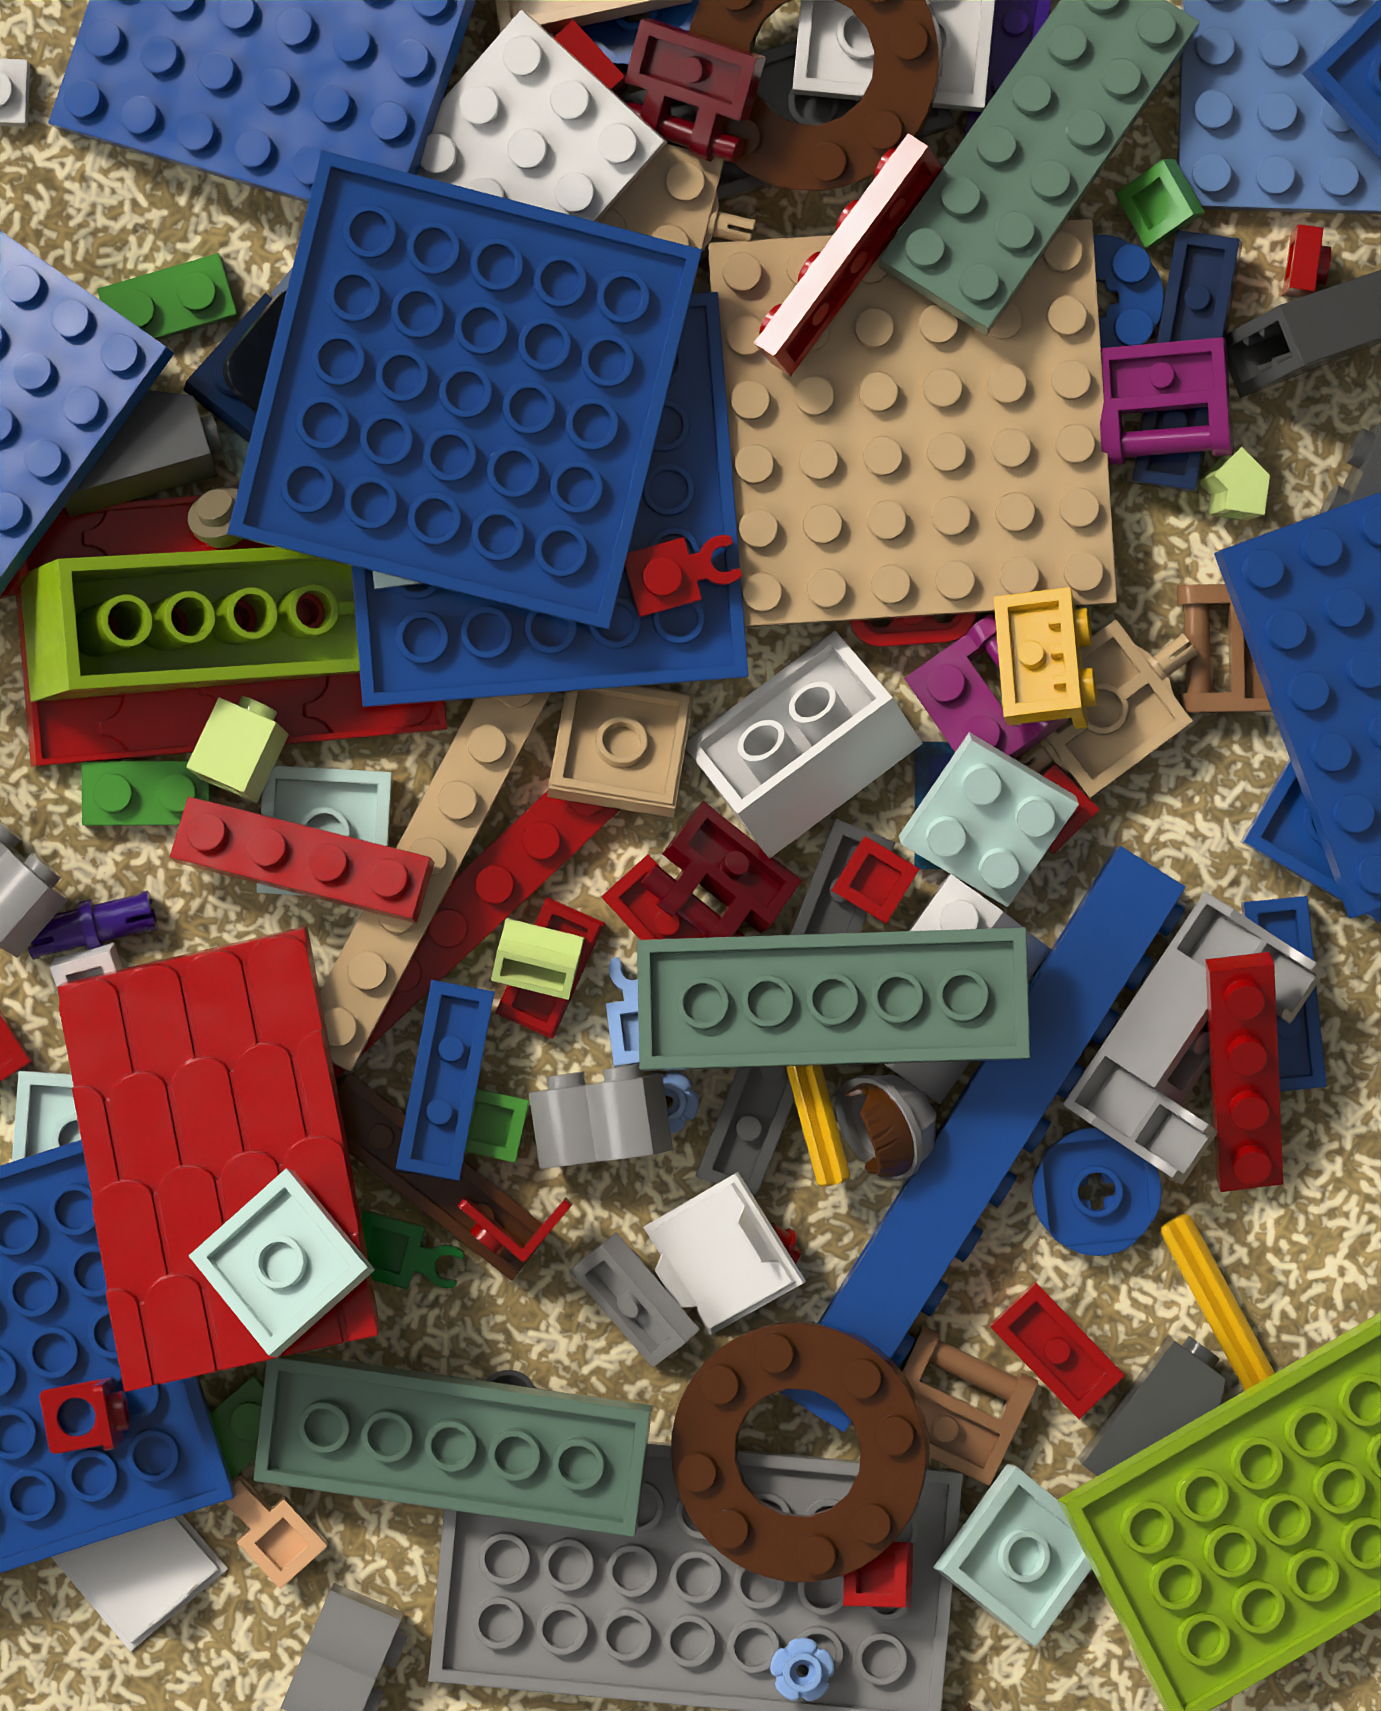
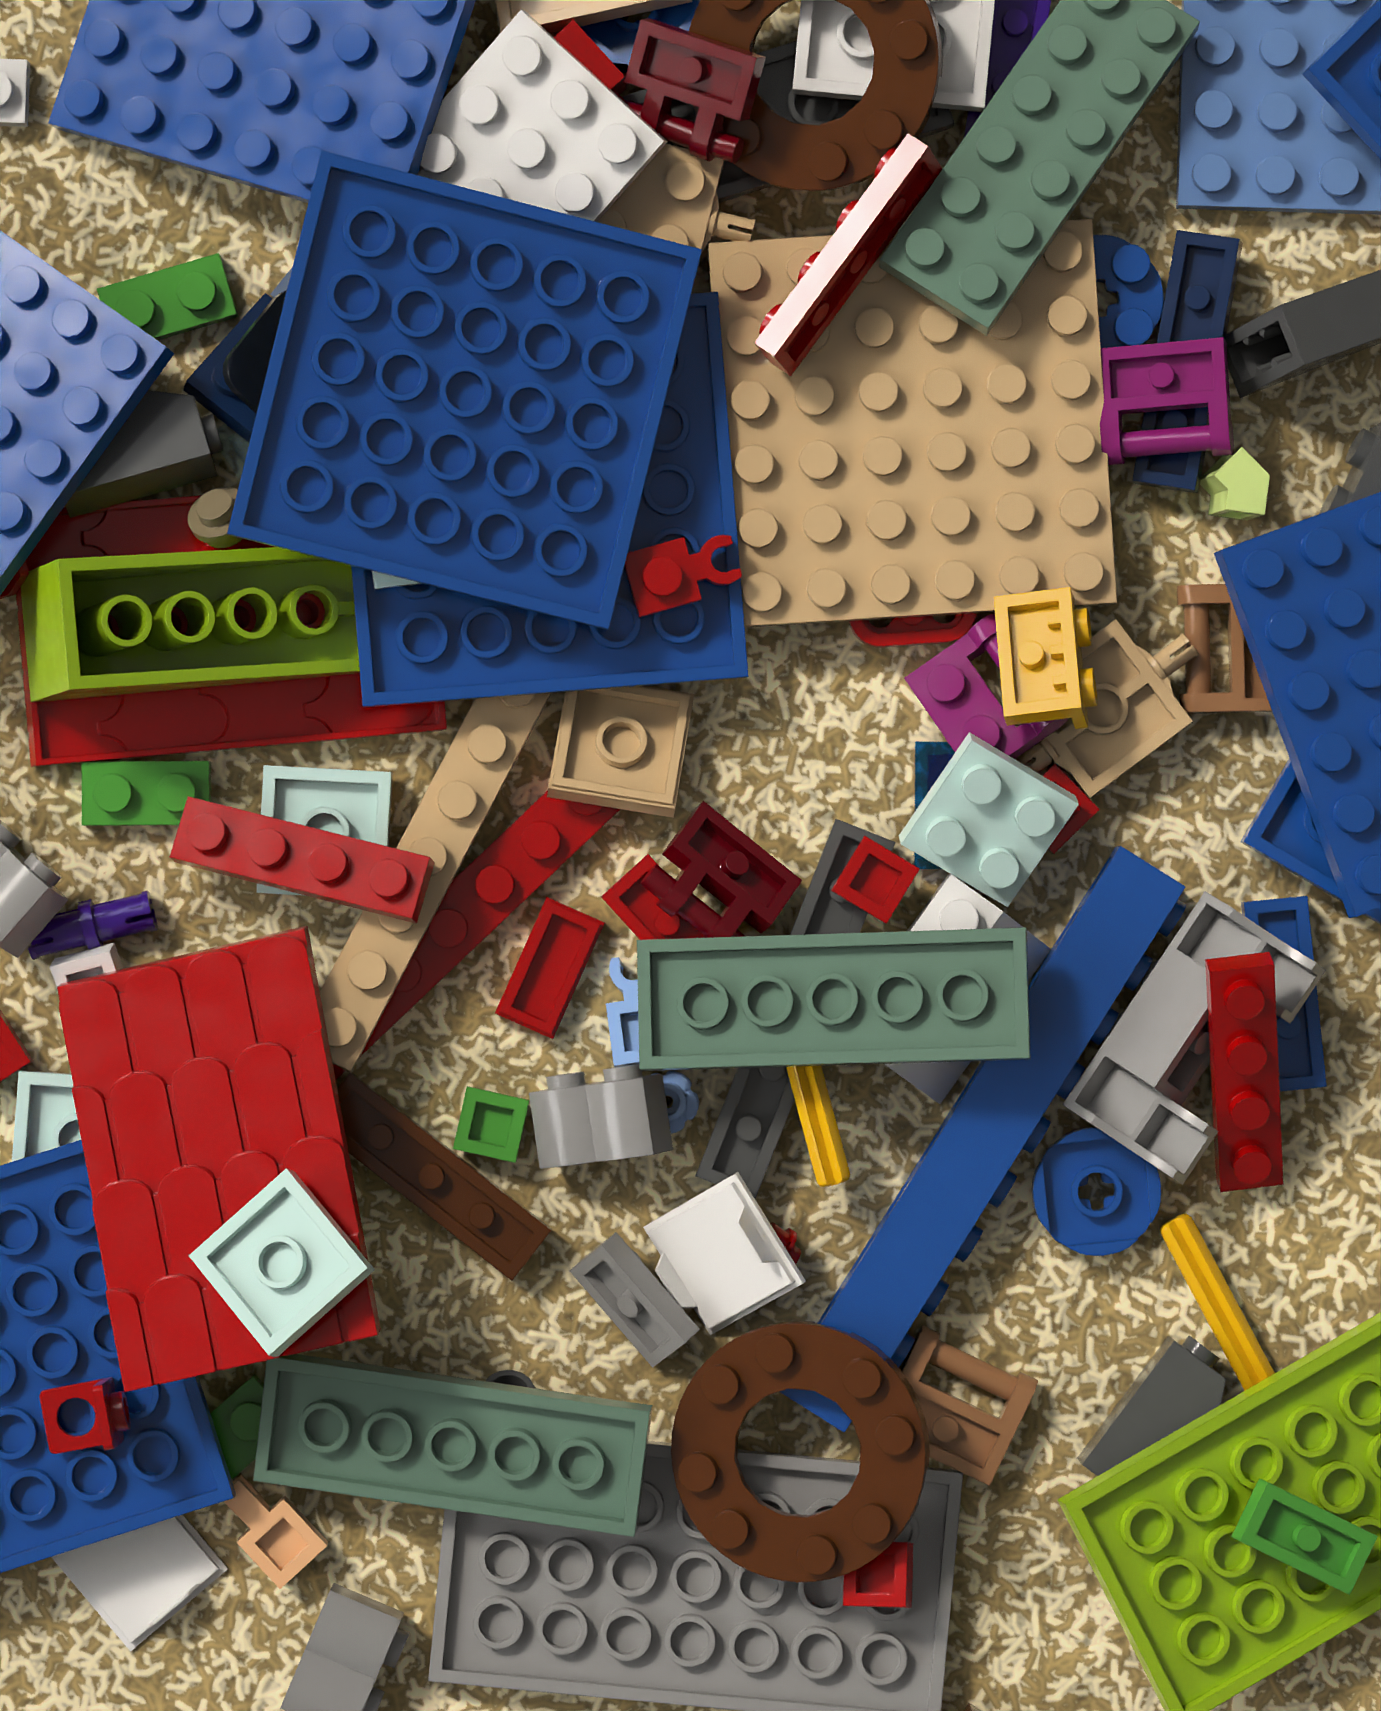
(238, 747): yellowish green brick -> none
(397, 1251): green plate -> none
(444, 1081): blue plate -> none
(497, 1238): red bracket -> none
(537, 958): yellowish green piece -> none
(801, 1652): light blue plate -> none
(803, 743): white slope -> none
(886, 1123): piece -> none
(1017, 1556): light aqua plate -> none
(1056, 1350): red plate -> none
(1159, 203): bright green plate -> none
(1304, 1536): none -> bright green plate
(1306, 261): red plate -> none

